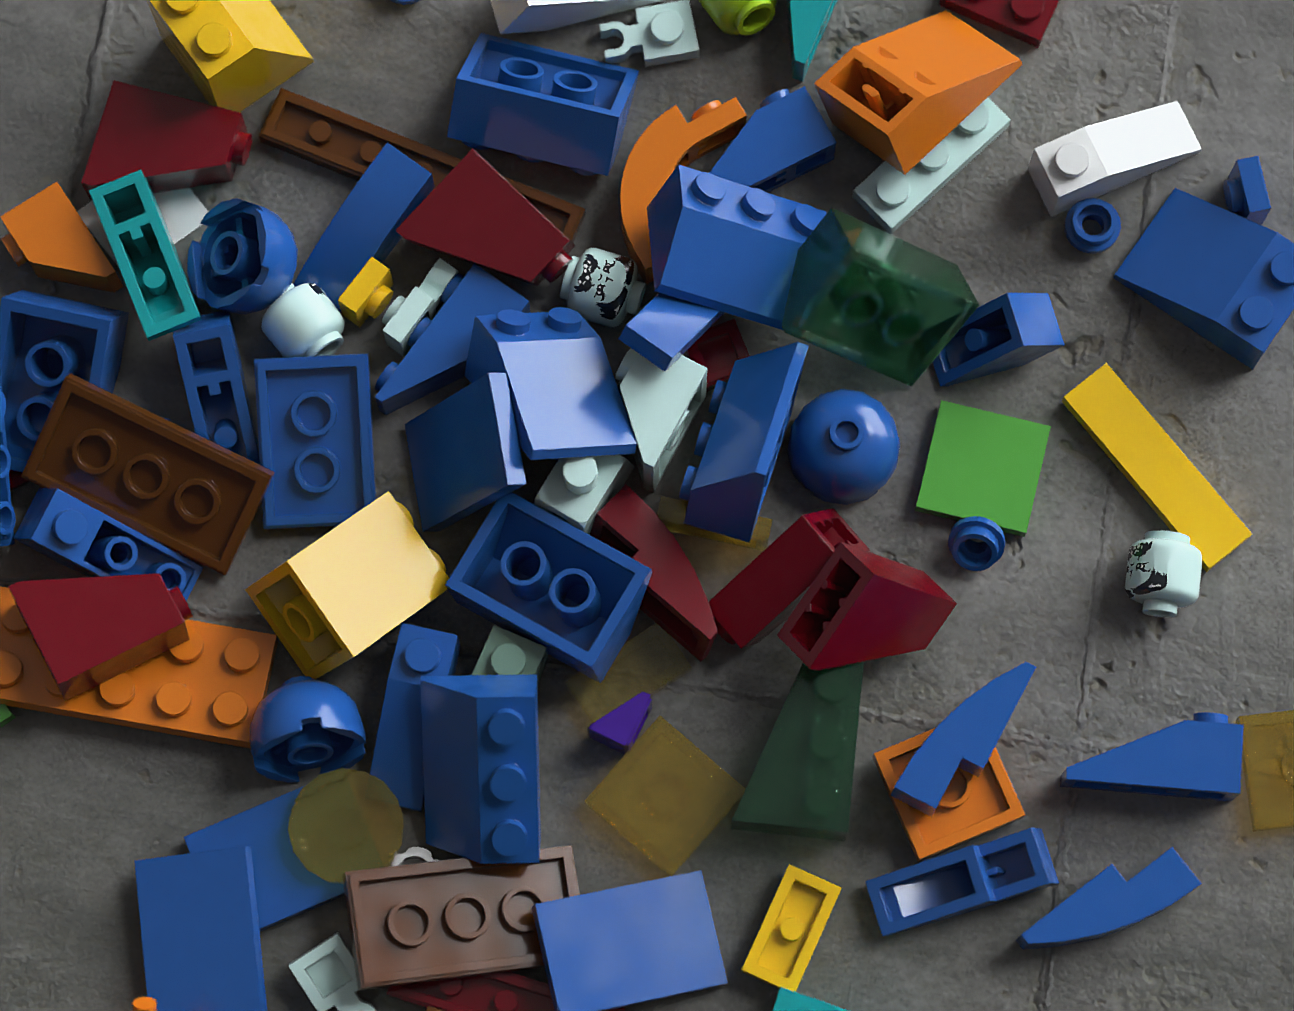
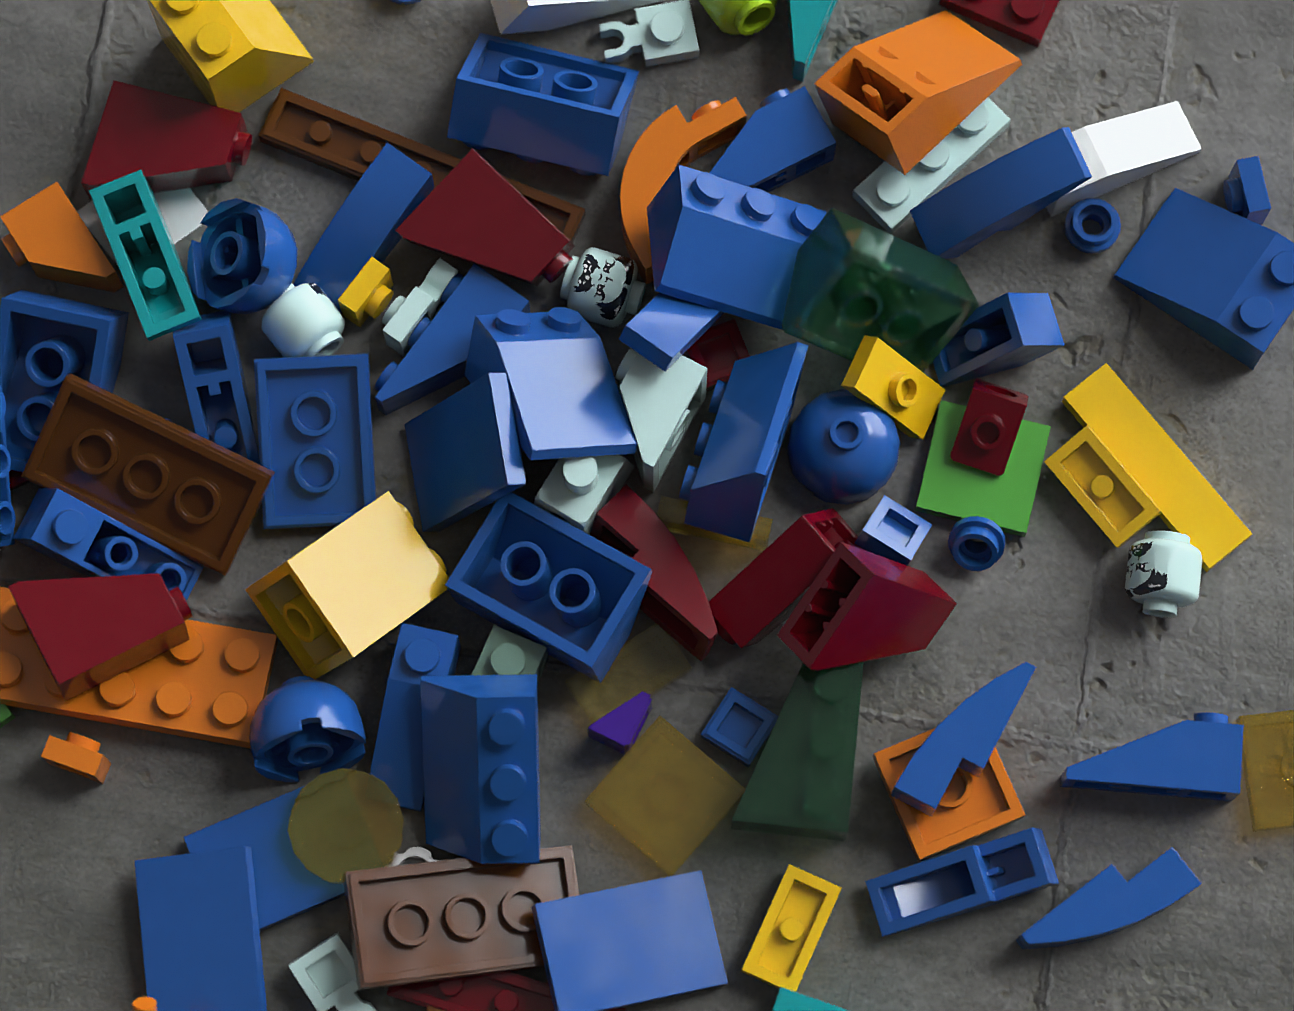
(77, 756): none -> orange plate
(739, 727): none -> blue tile
(893, 386): none -> yellow plate
(893, 532): none -> plate
(989, 427): none -> dark red bracket
(1000, 194): none -> blue slope
(1103, 486): none -> yellow plate

